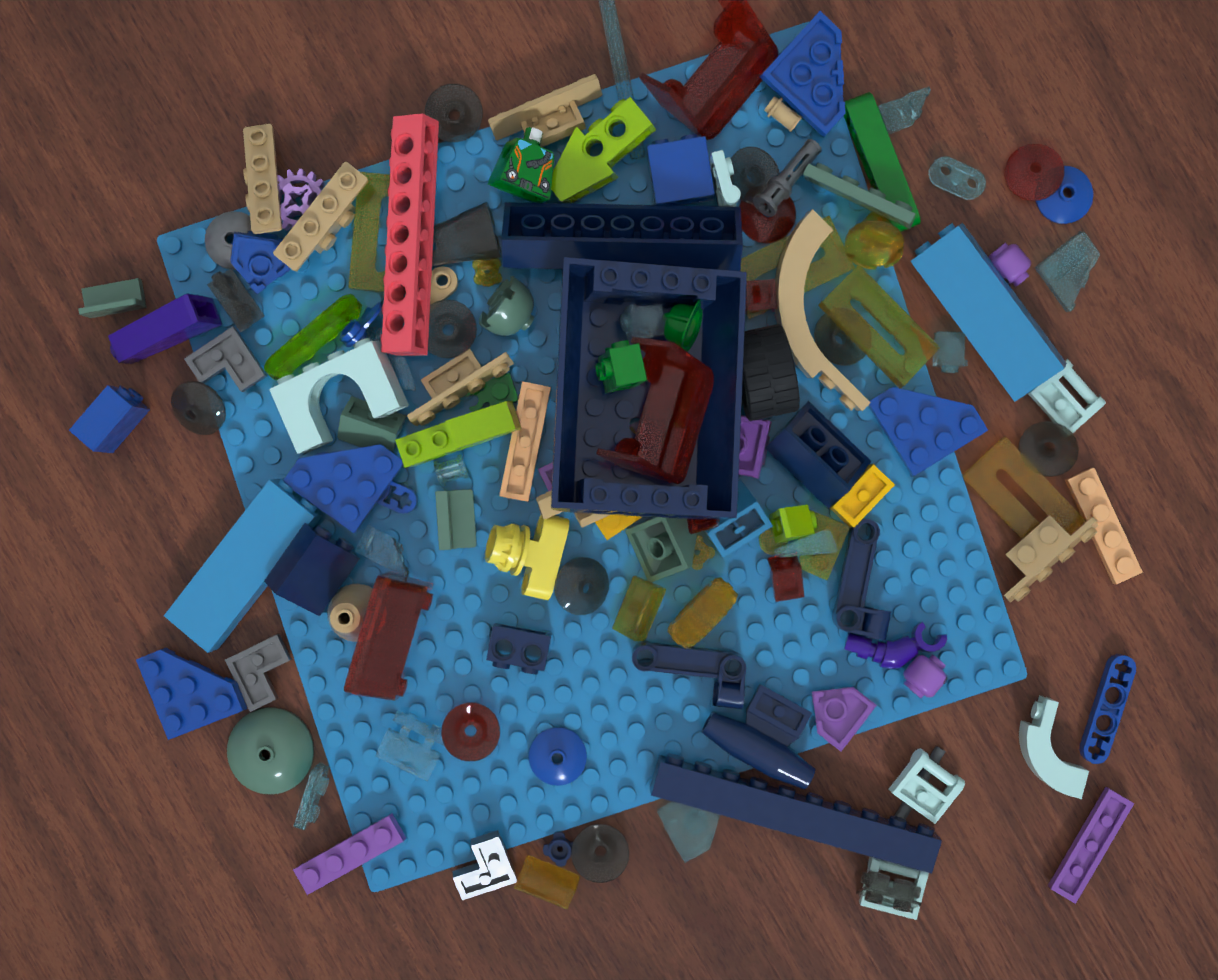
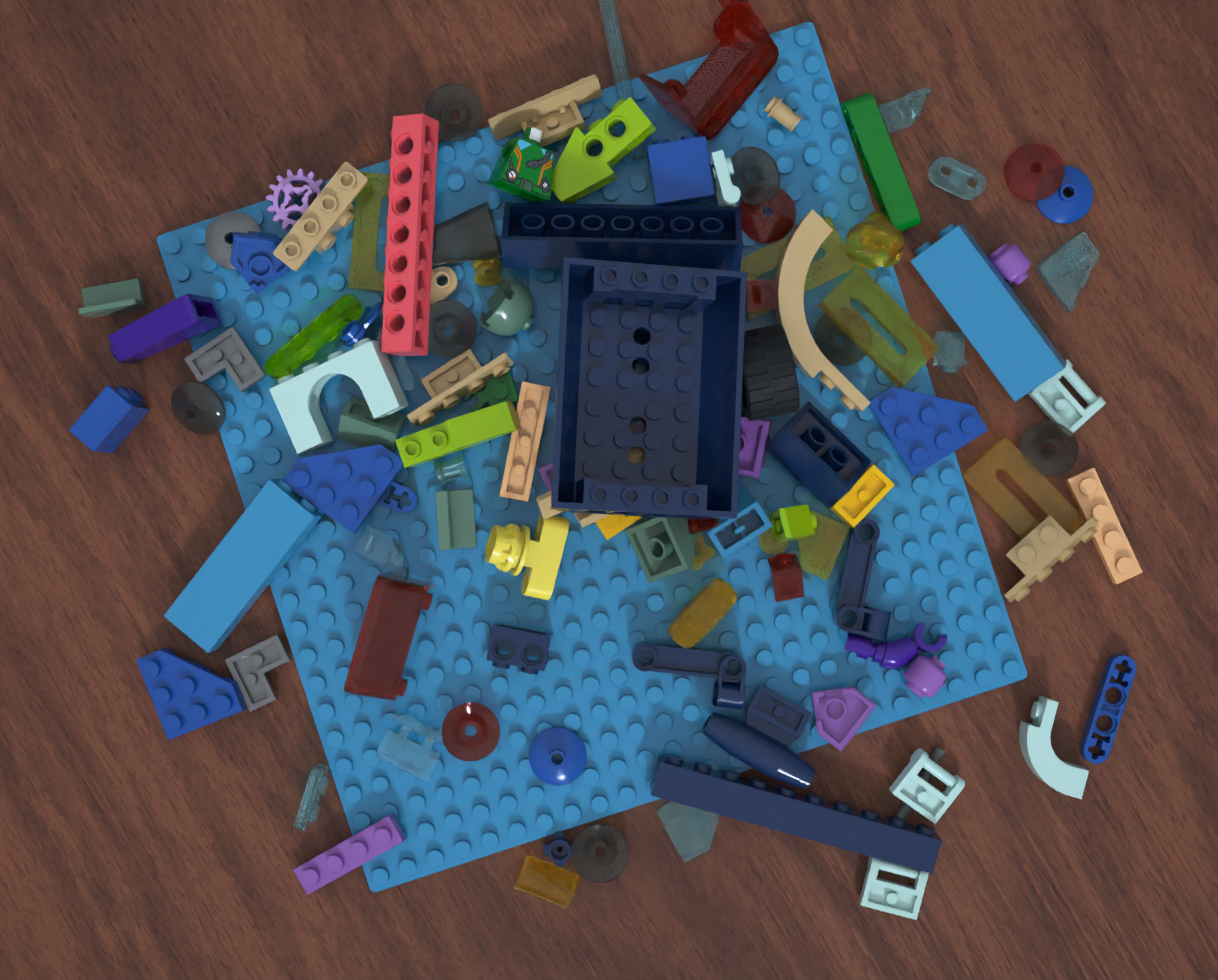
(235, 299): clear smoke hinge -> none
(262, 179): tan bracket -> none
(285, 739): sand green dish -> none
(312, 568): dark blue brick -> none
(348, 610): tan cone -> none
(491, 871): plate -> none
(571, 581): clear smoke dish -> none
(621, 367): green brick -> none
(639, 609): clear yellow slope -> none
(642, 321): clear light blue bracket -> none
(670, 413): clear red windscreen -> none
(683, 324): green piece -> none
(781, 185): flat silver pin -> none
(812, 74): blue plate -> none
(812, 545): clear light blue slope -> none
(871, 200): sand green plate -> none
(901, 894): clear smoke hinge -> none
(1090, 845): medium lavender plate -> none

